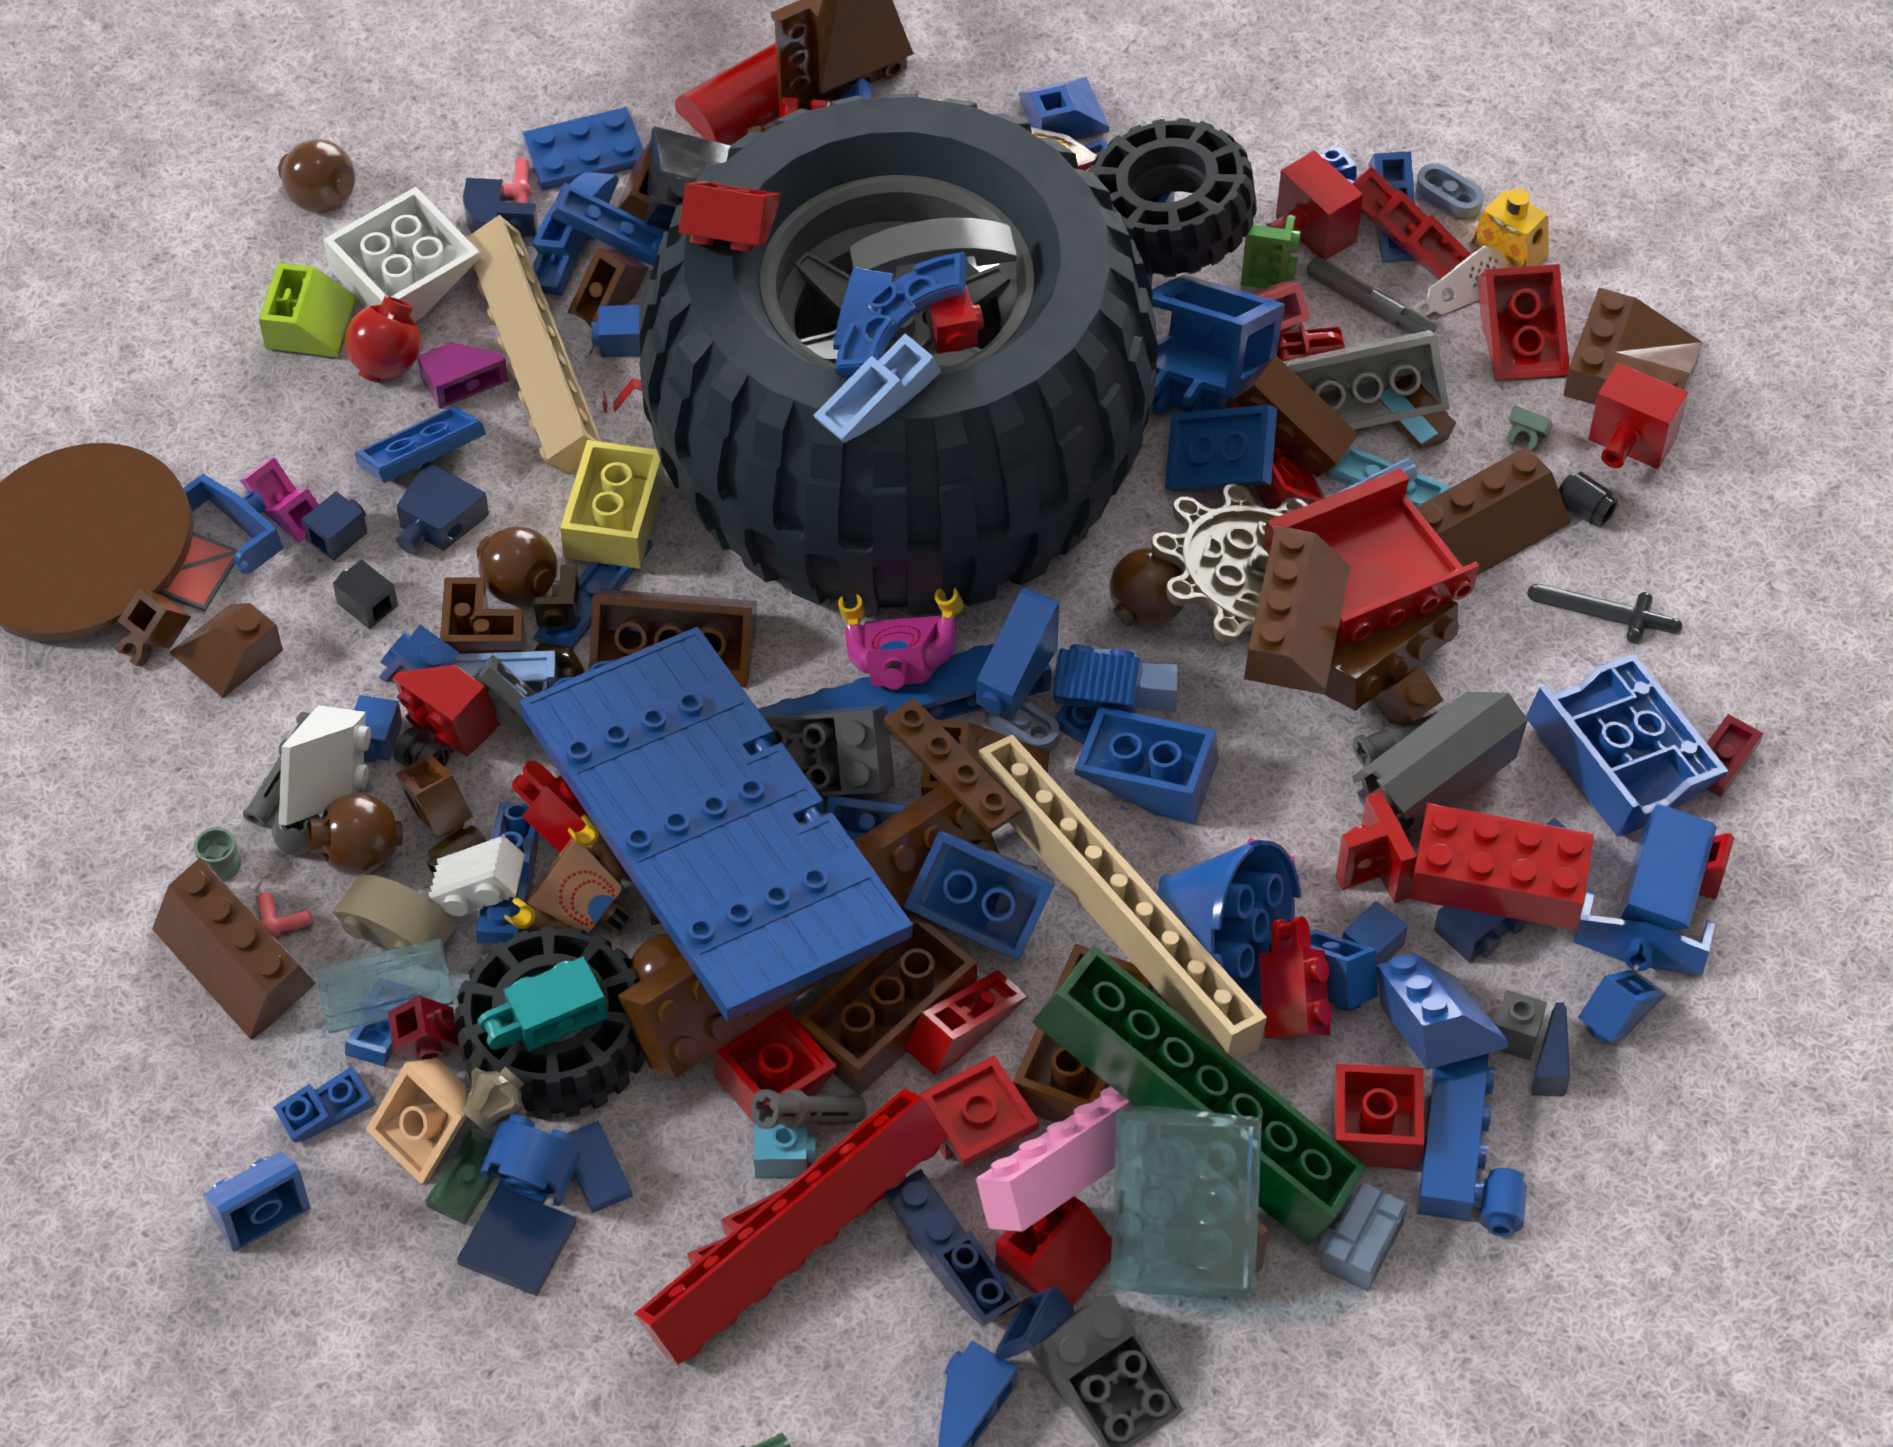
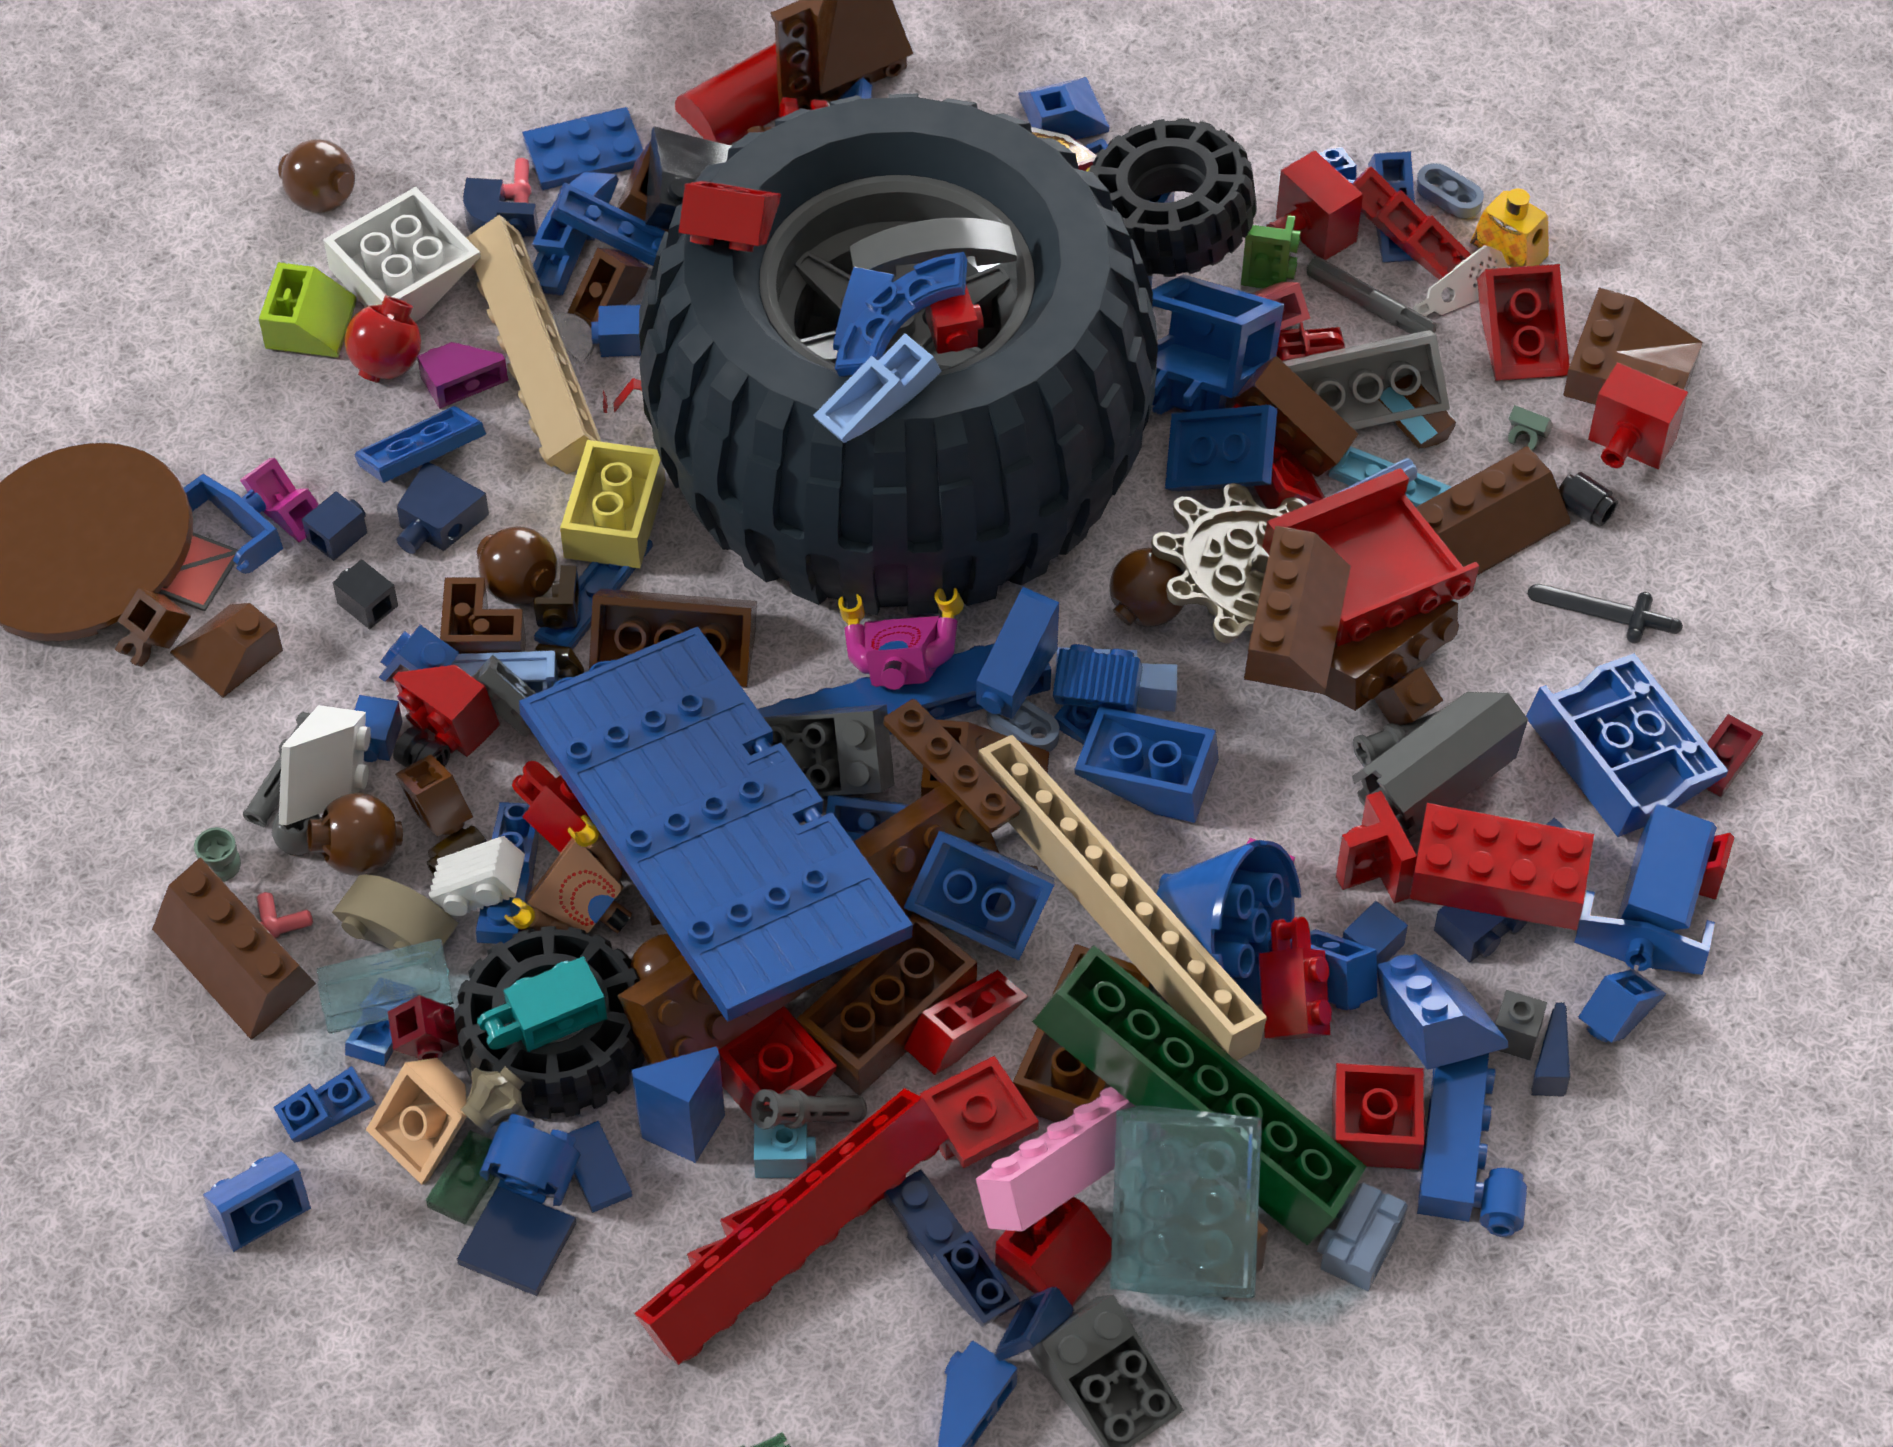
(680, 1102): none -> blue slope

